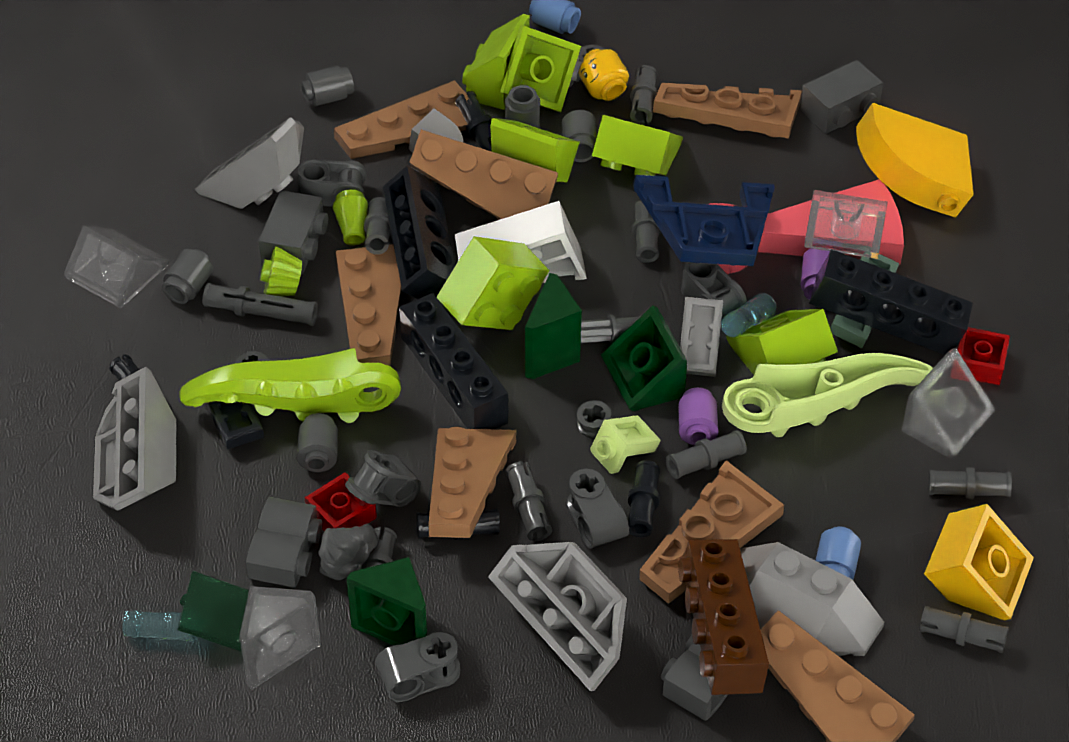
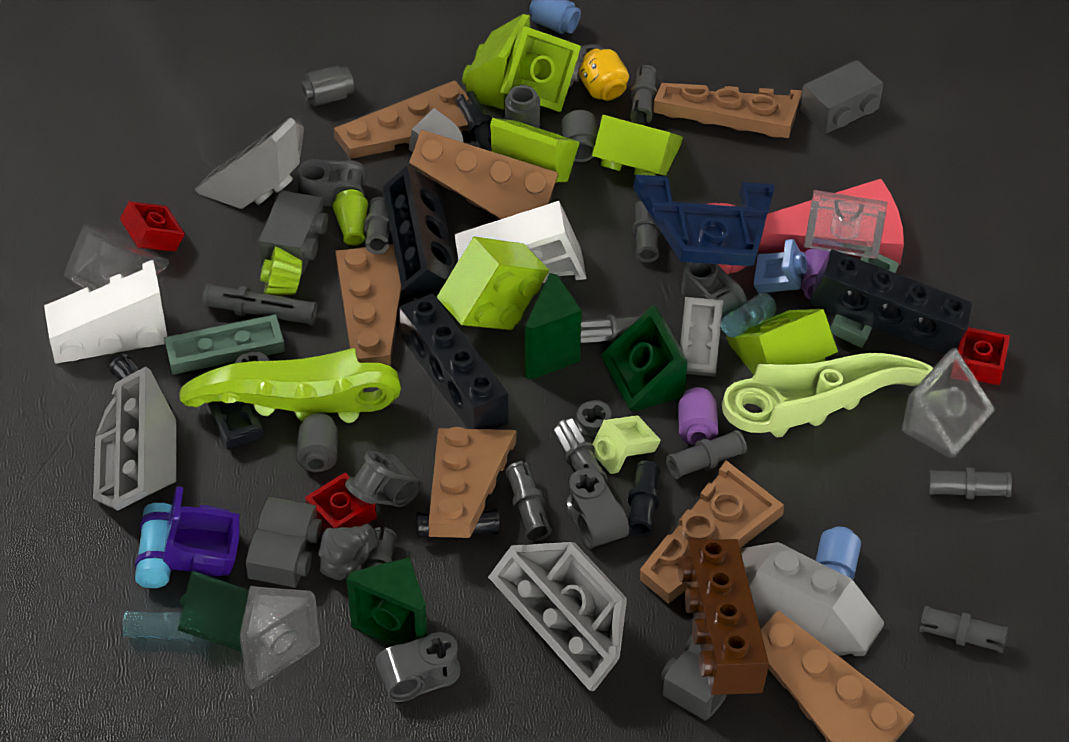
(108, 319): none -> white wedge
(152, 226): none -> red piece
(185, 540): none -> dark purple piece
(187, 275): dark grey brick -> none
(223, 344): none -> sand green plate
(578, 451): none -> dark grey axle
(780, 270): none -> medium blue bracket
(917, 159): yellow brick -> none
(979, 562): yellow slope -> none

